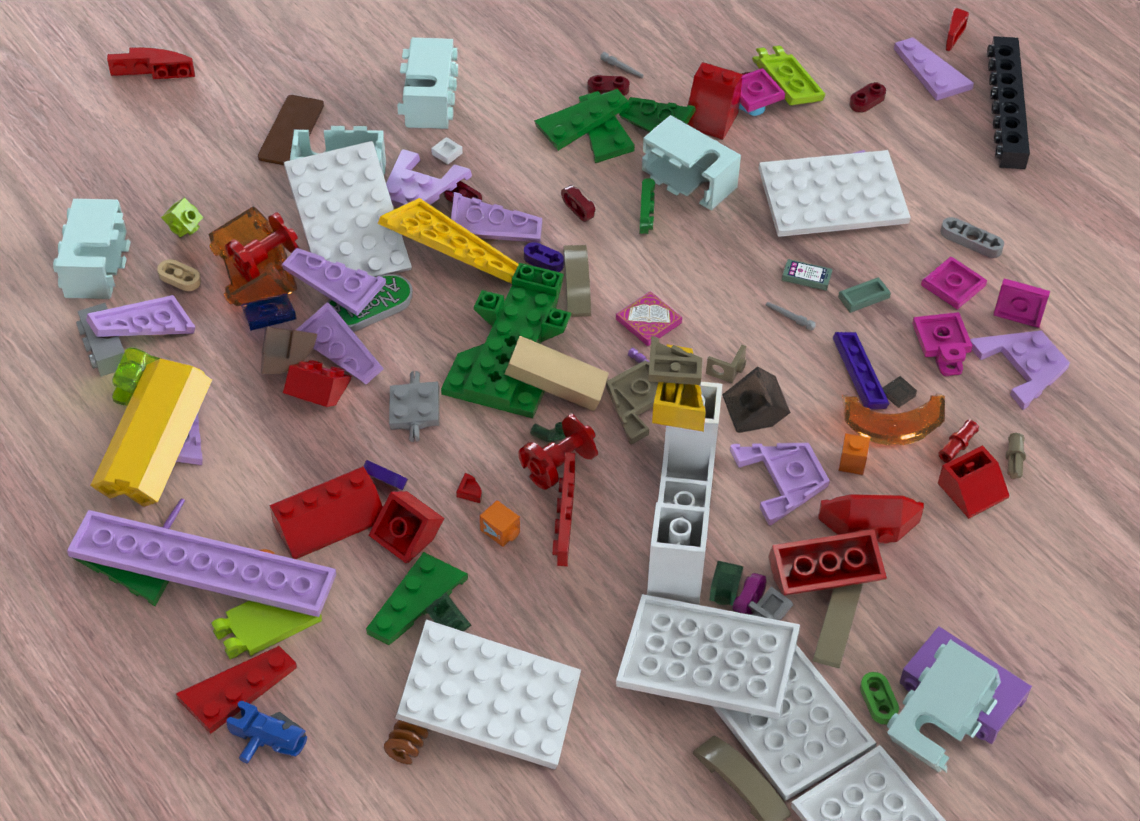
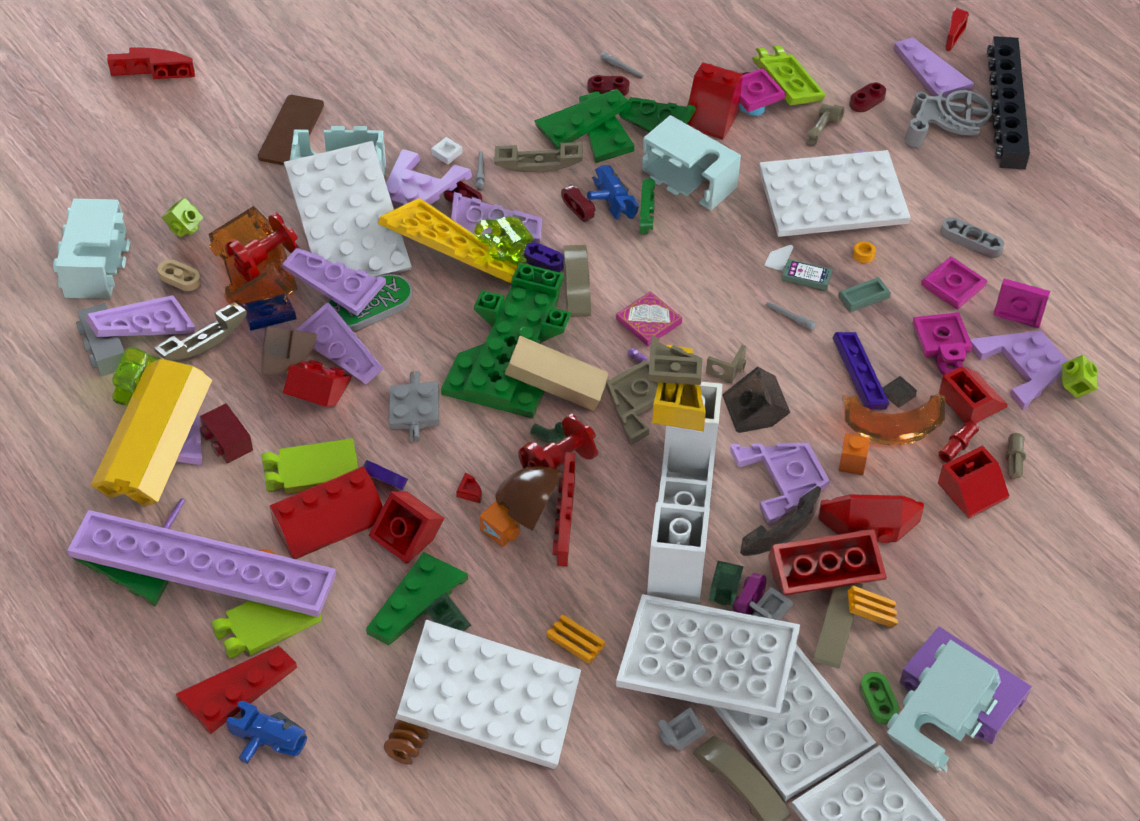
(226, 433): none -> dark red brick
(227, 321): none -> dark tan slope
(308, 465): none -> lime tile
(429, 83): light aqua piece -> none
(480, 177): none -> light grey piece
(508, 236): none -> clear neon green piece
(528, 493): none -> reddish brown brick
(538, 161): none -> dark tan slope
(579, 636): none -> light orange tile
(613, 192): none -> blue piece
(681, 730): none -> light grey bracket
(761, 539): none -> clear smoke slope
(778, 258): none -> white sticker
(827, 113): none -> dark tan brick
(864, 252): none -> light orange tile
(872, 602): none -> light orange tile
(929, 109): none -> light grey piece
(970, 395): none -> red slope
(1079, 376): none -> lime brick

